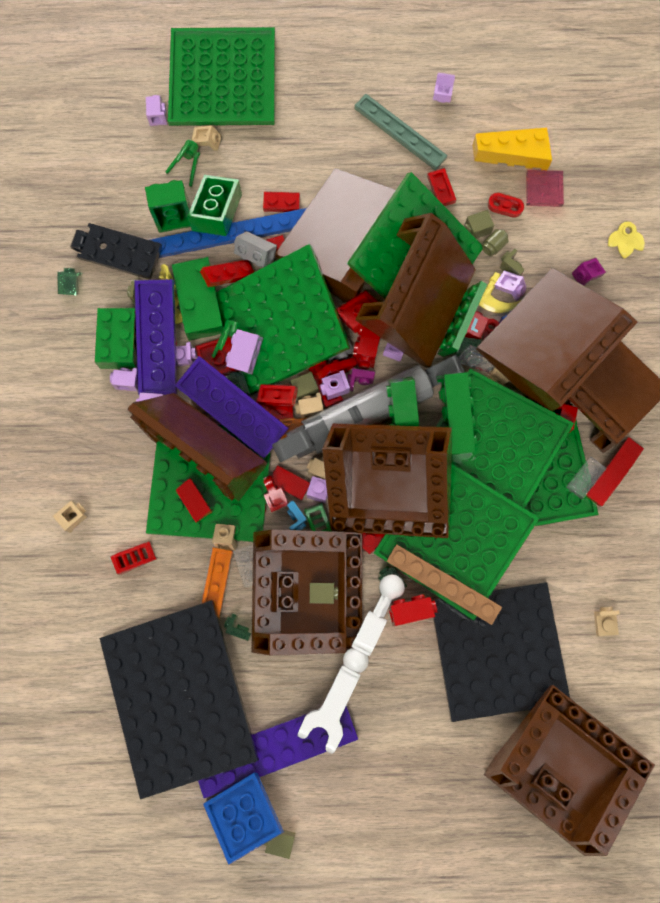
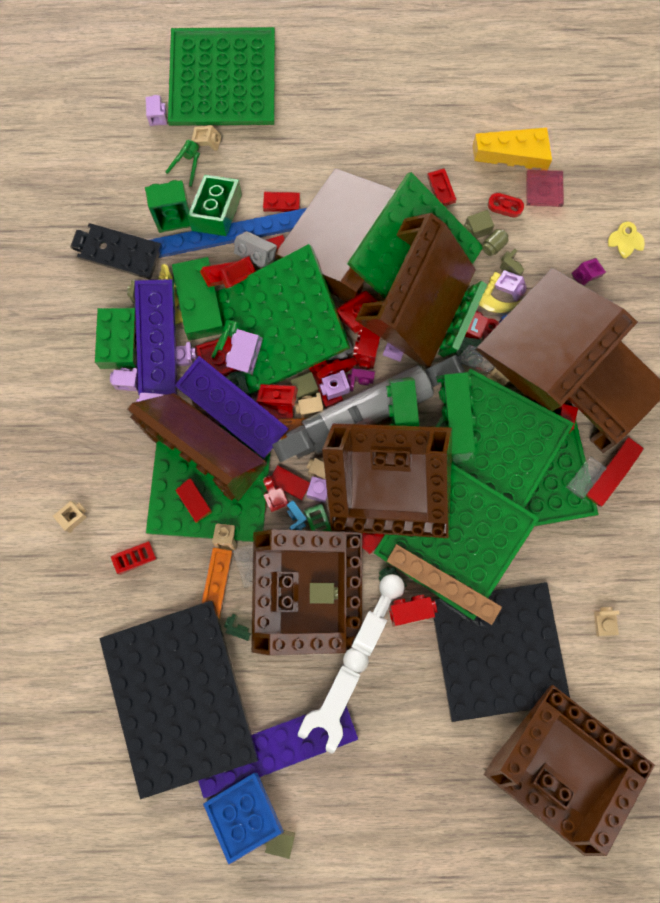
(68, 281): clear green bracket -> none
(237, 272): none -> red tile
(400, 132): sand green tile -> none
(443, 87): lavender bracket -> none

